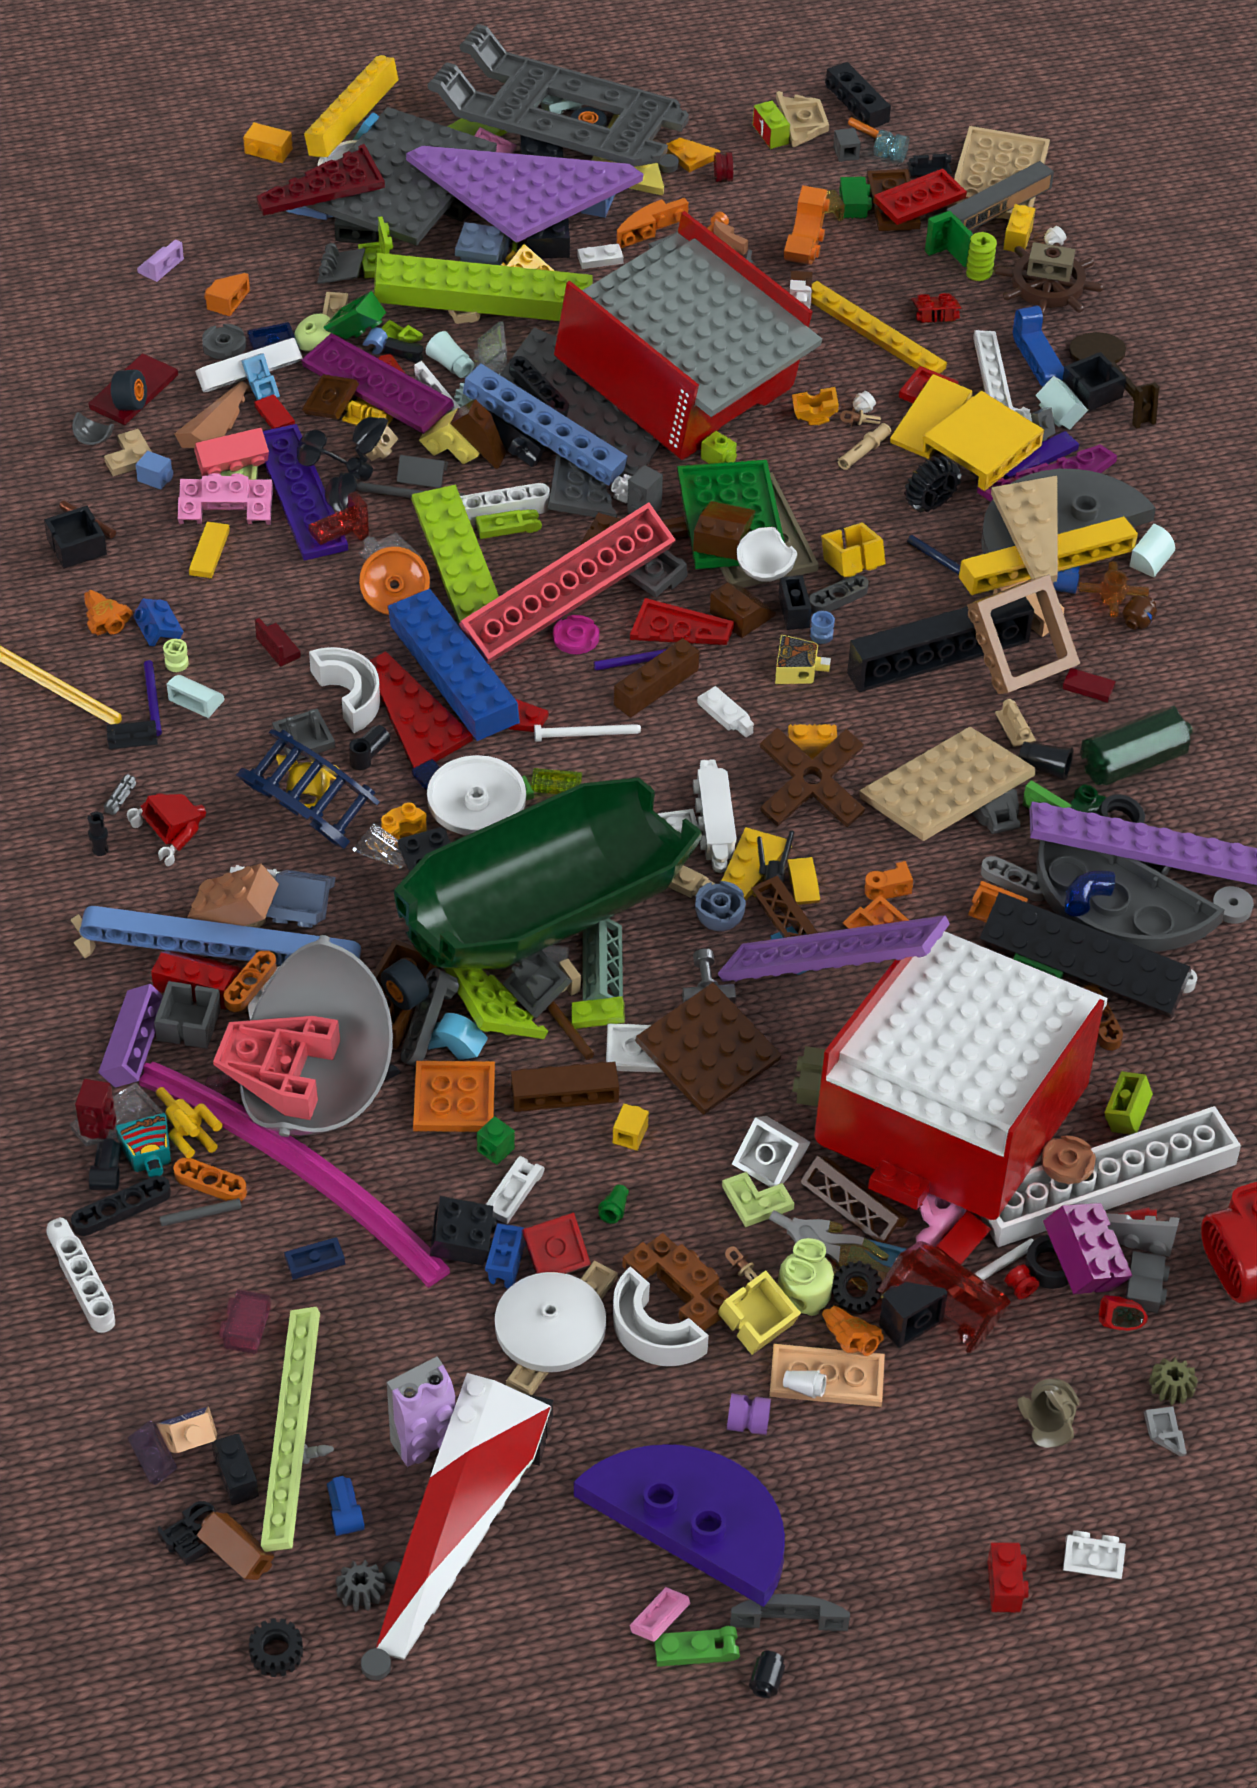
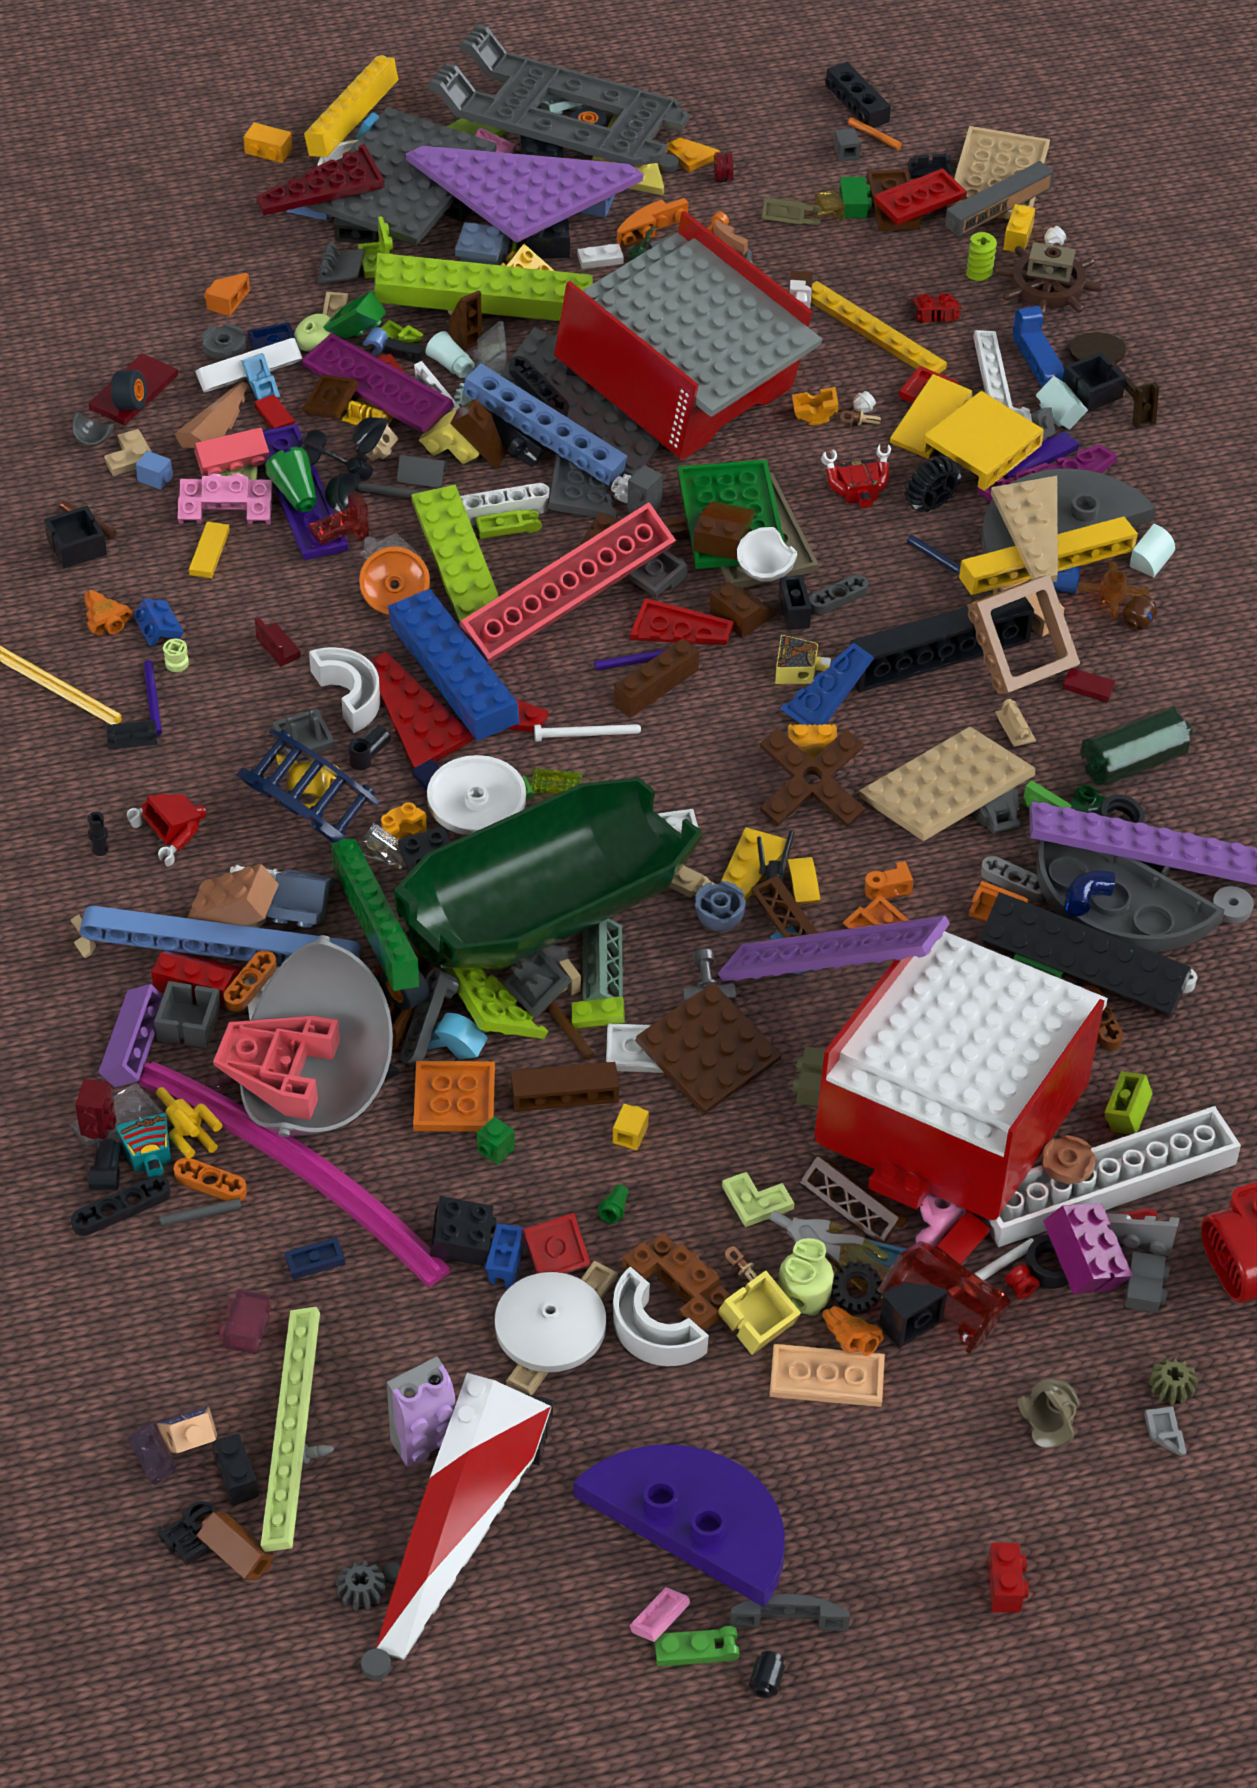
(82, 1284): white piece -> none
(119, 794): dark grey axle -> none
(162, 261): lavender panel -> none
(194, 695): light aqua brick -> none
(270, 1632): black tyre -> none
(293, 477): none -> green cone
(345, 1512): blue piece -> none
(375, 915): none -> green brick
(466, 321): none -> reddish brown slope
(514, 1189): white plate -> none
(576, 634): dark pink tile -> none
(640, 249): none -> dark green plate
(716, 814): white hinge -> none
(718, 449): lime brick -> none
(726, 711): white hinge -> none
(748, 1414): medium lavender wheel -> none
(770, 1151): white slope -> none
(771, 124): lime brick -> none
(789, 211): none -> olive hinge
(805, 117): tan wing -> none
(806, 1382): white cone -> none
(807, 230): orange brick -> none
(822, 627): medium blue wheel -> none
(830, 688): none -> blue wing
(860, 479): none -> red torso
(862, 550): yellow piece -> none
(870, 441): tan pin -> none
(891, 146): clear light blue wheel -> none
(950, 234): green bracket -> none
(1048, 758): black plant -> none
(1093, 1555): white bracket -> none
(1121, 1313): rock -> none

